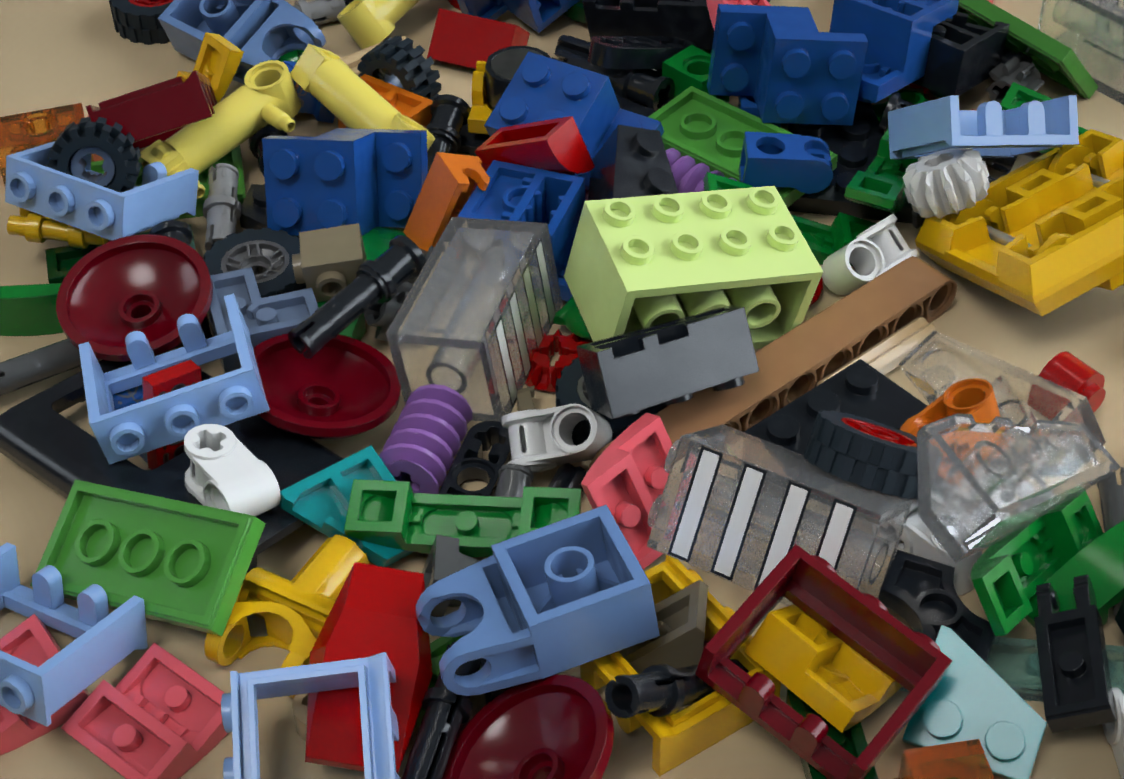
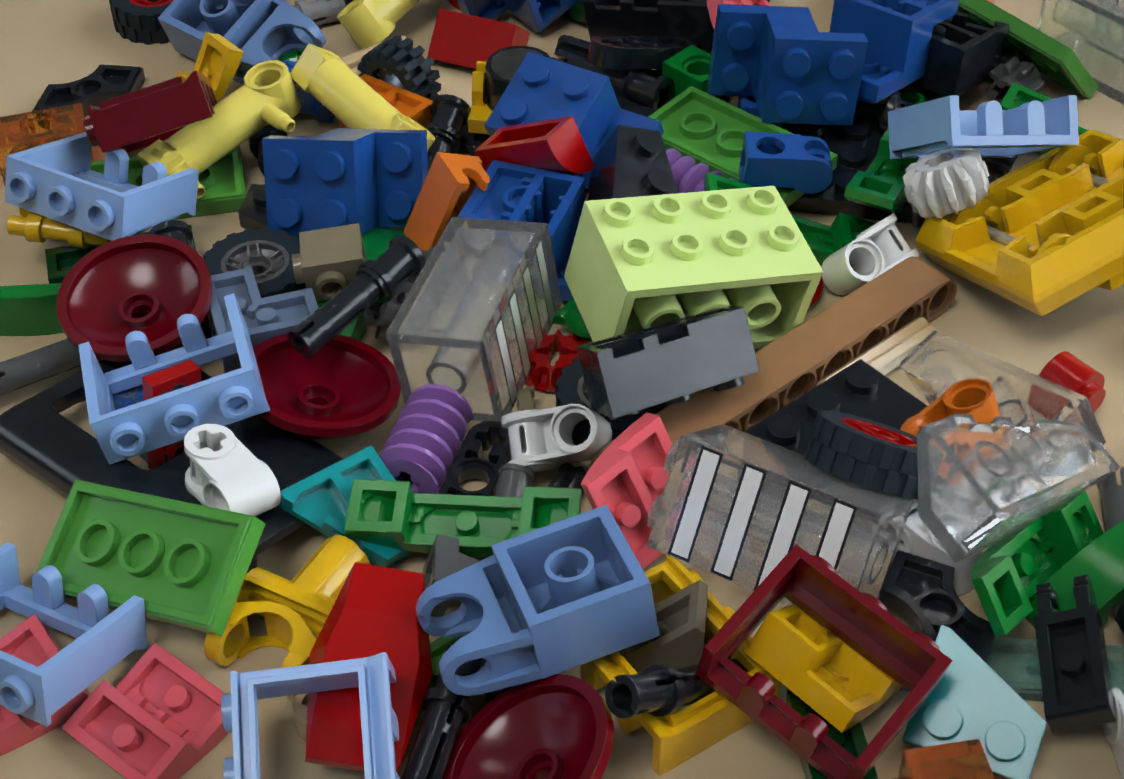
(99, 86): none -> black tile
(100, 139): black bush -> none
(221, 206): light grey pin -> none

